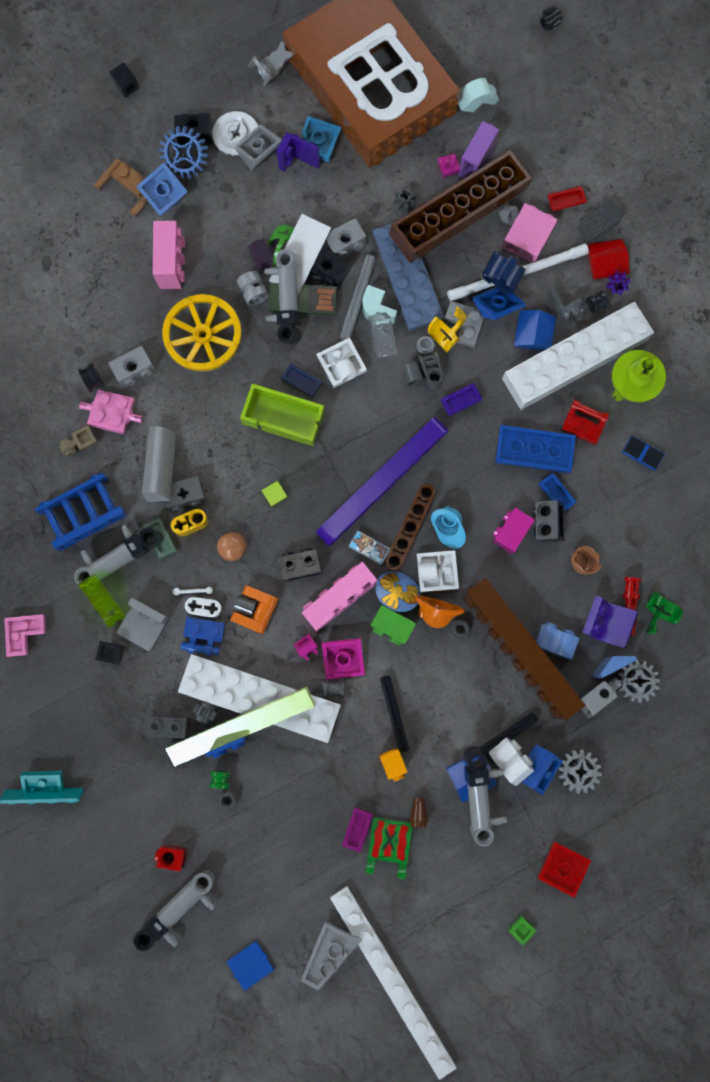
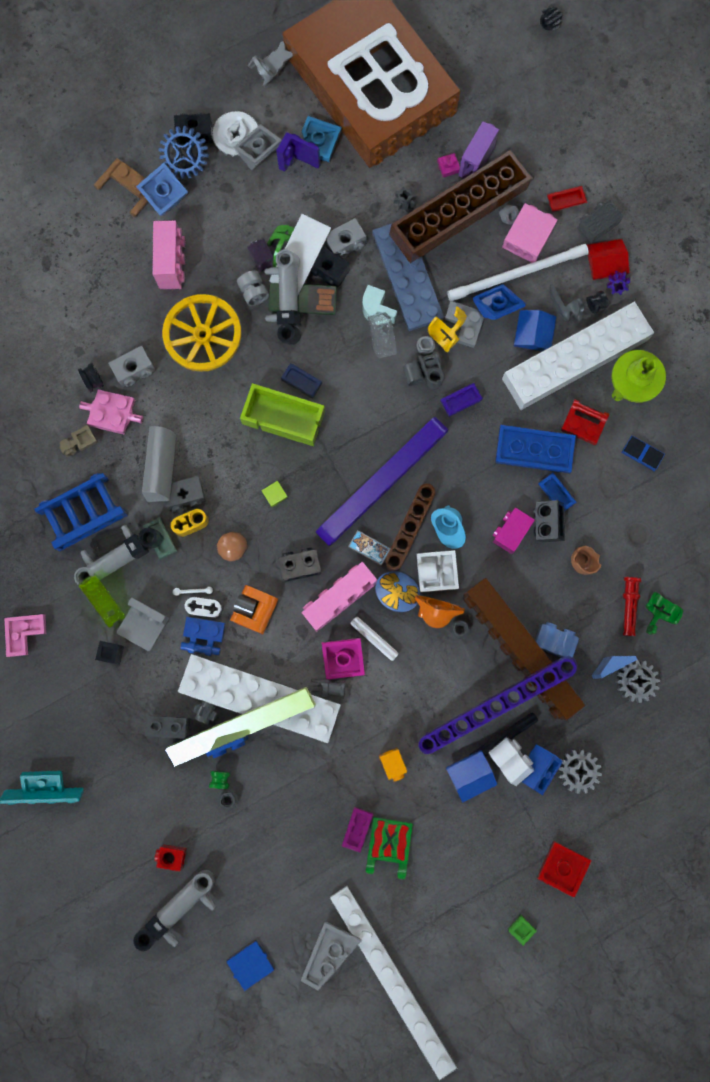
(124, 79): black panel -> none
(305, 646): dark pink tile -> none
(341, 362): white plate -> none
(357, 297): light grey axle -> none
(374, 638): none -> white axle
(393, 625): bright green brick -> none
(394, 714): black axle -> none
(418, 814): reddish brown cone -> none
(477, 93): light aqua brick -> none
(478, 779): light grey piece -> none
(503, 272): dark blue brick -> none
(503, 697): none -> dark purple beam
(595, 702): light grey torso -> none
(610, 623): dark purple bracket -> none

